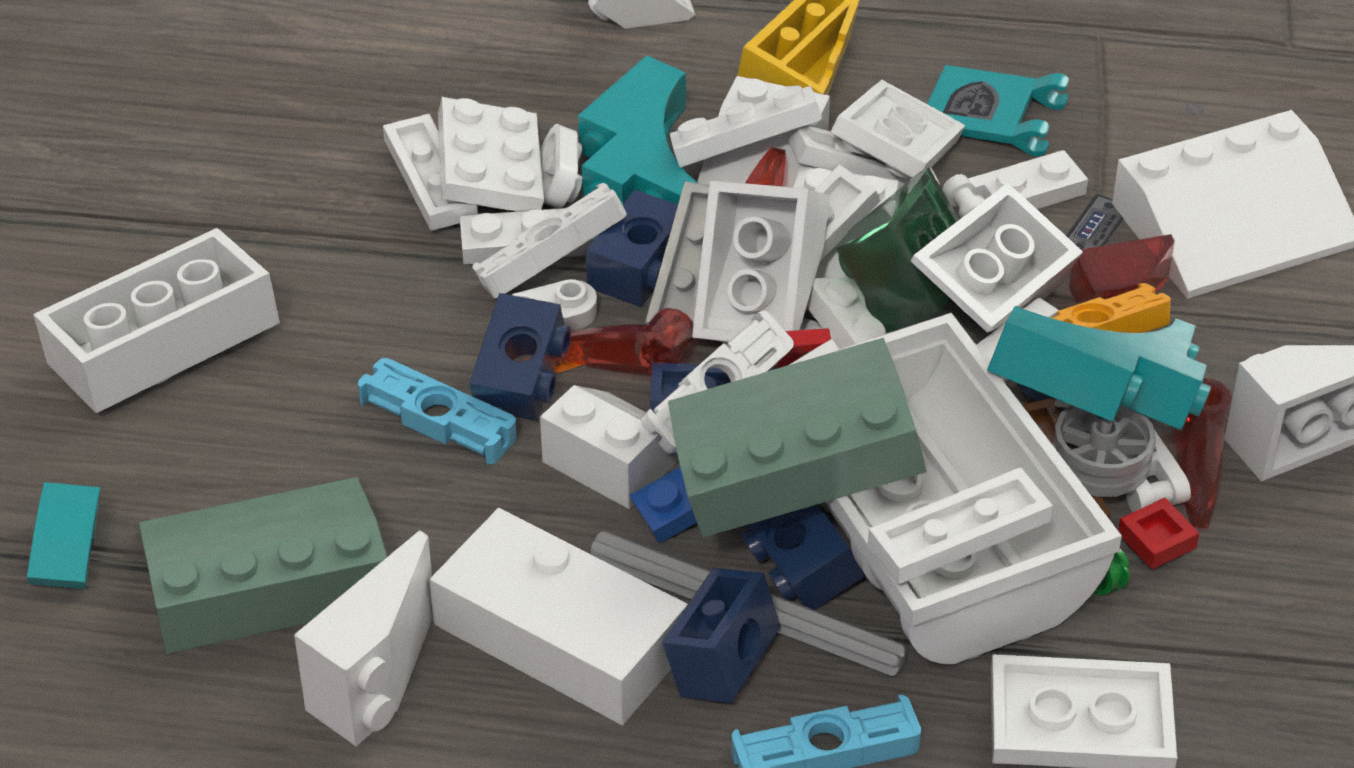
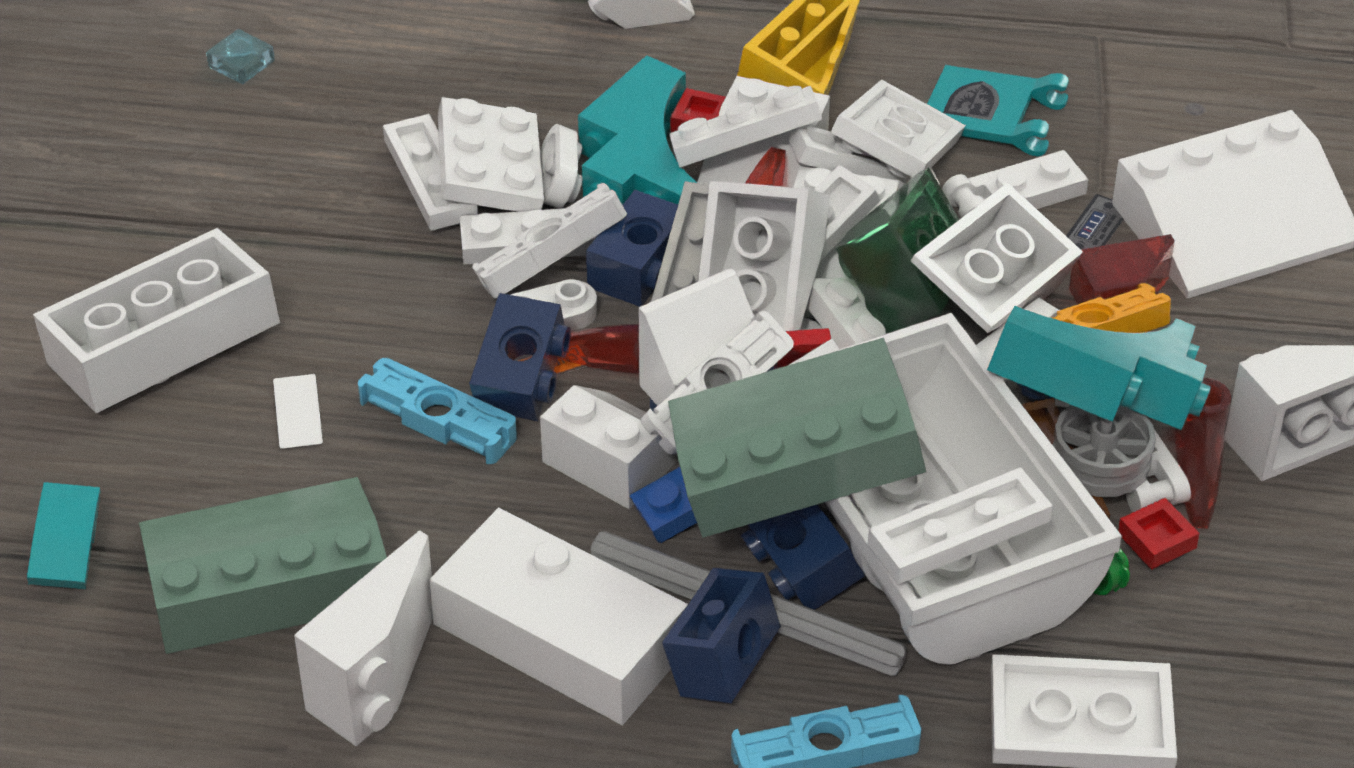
(240, 56): none -> clear light blue plate
(297, 411): none -> white sticker
(687, 329): none -> white slope
(695, 105): none -> red plate

